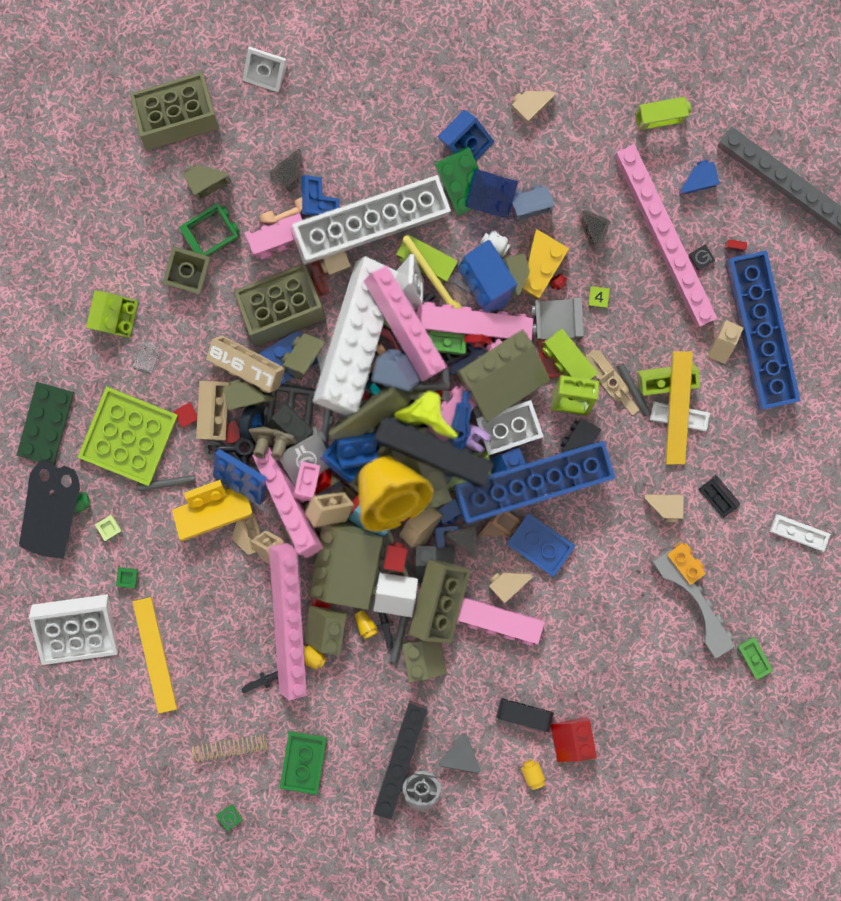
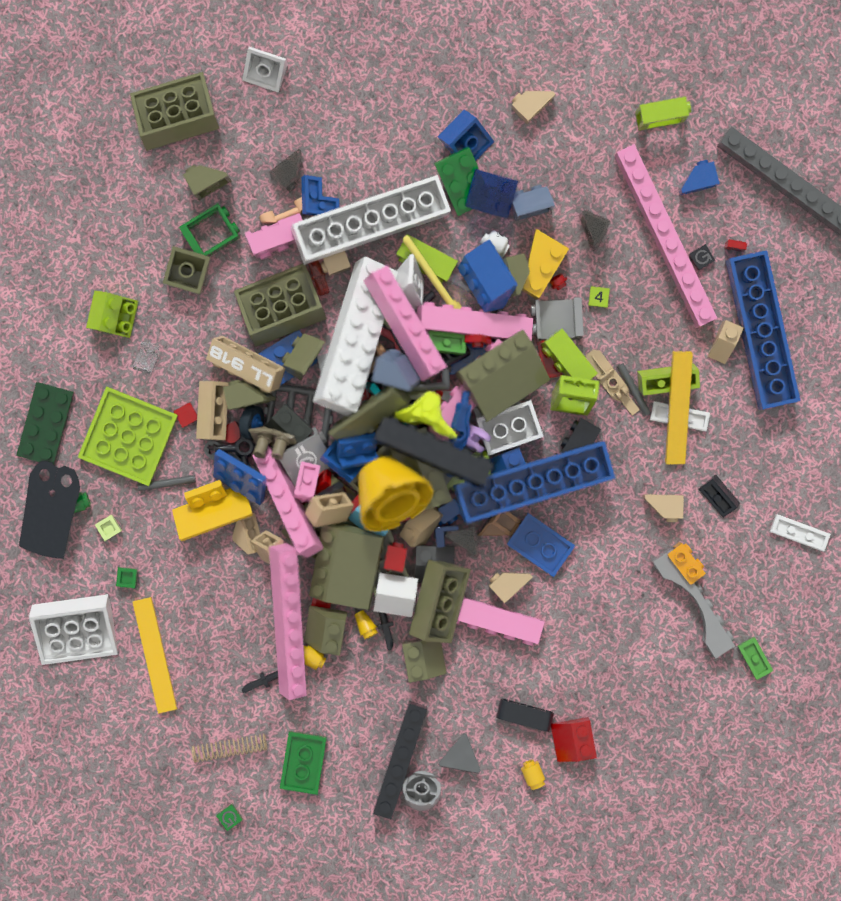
(399, 639): dark grey bar -> none

